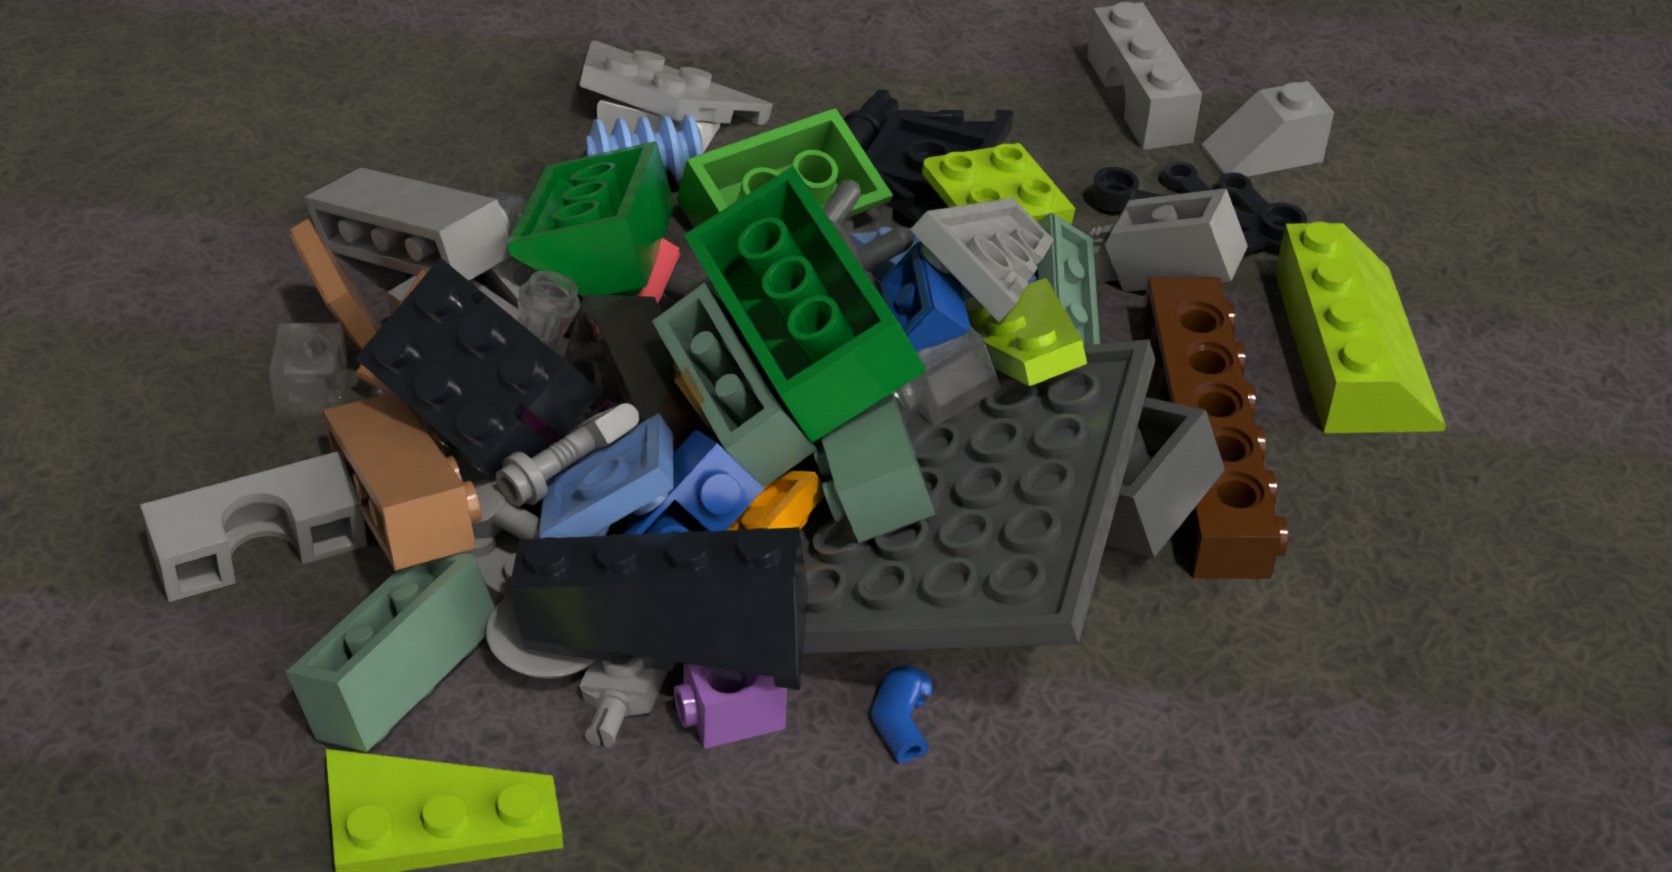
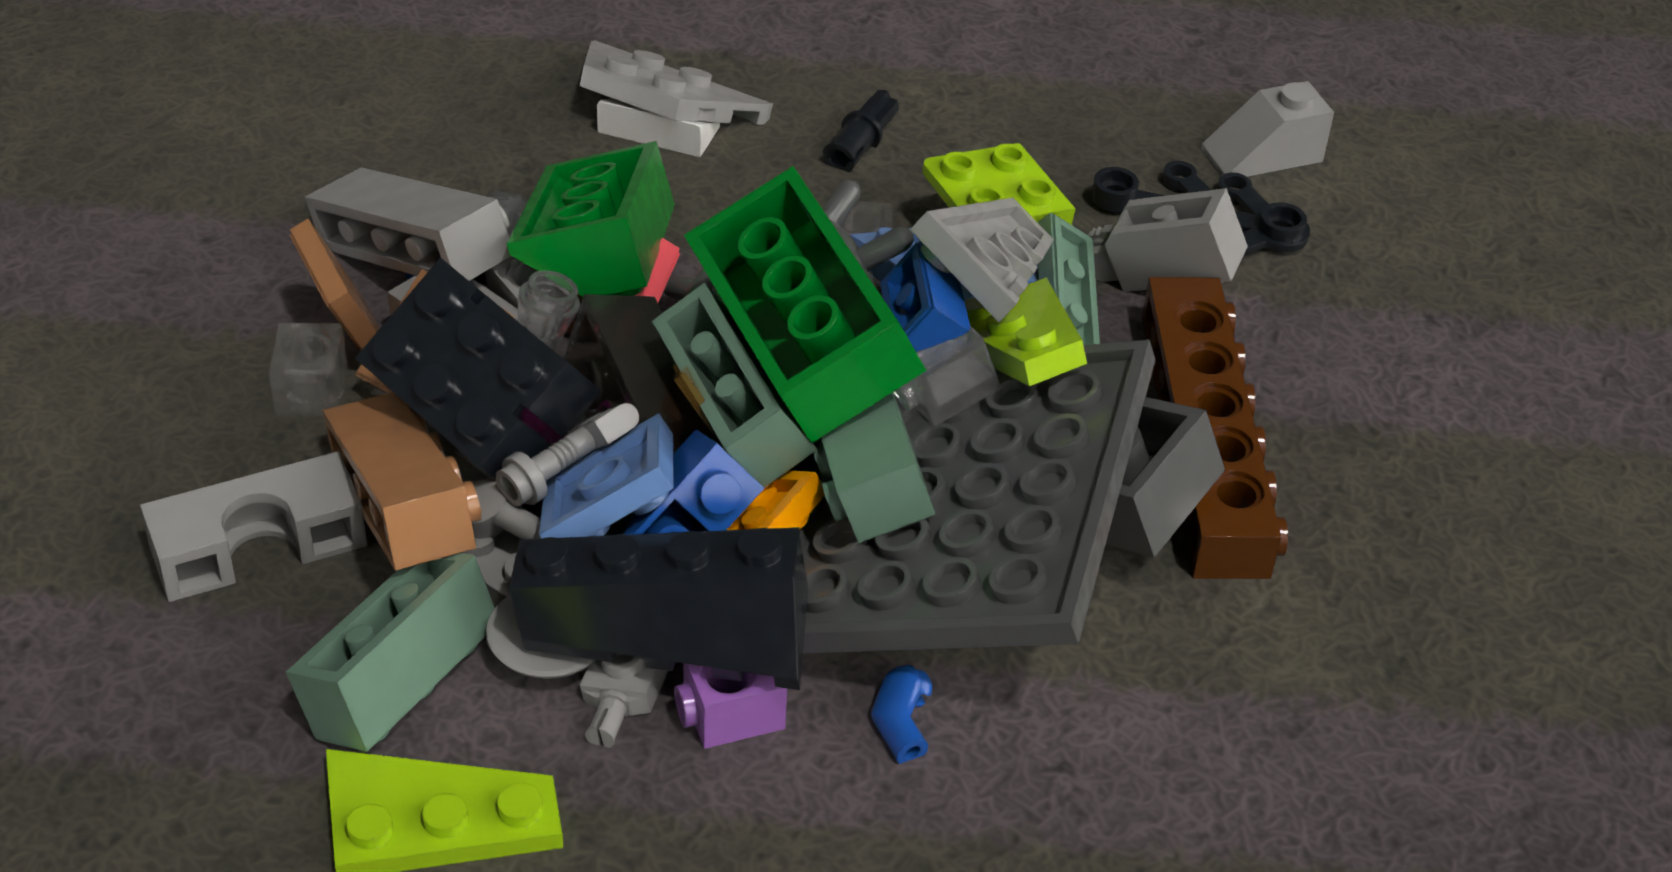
(673, 145): light blue piece -> none
(816, 146): bright green slope -> none
(917, 135): black wing -> none
(1159, 91): light grey arch -> none
(1353, 334): lime slope -> none

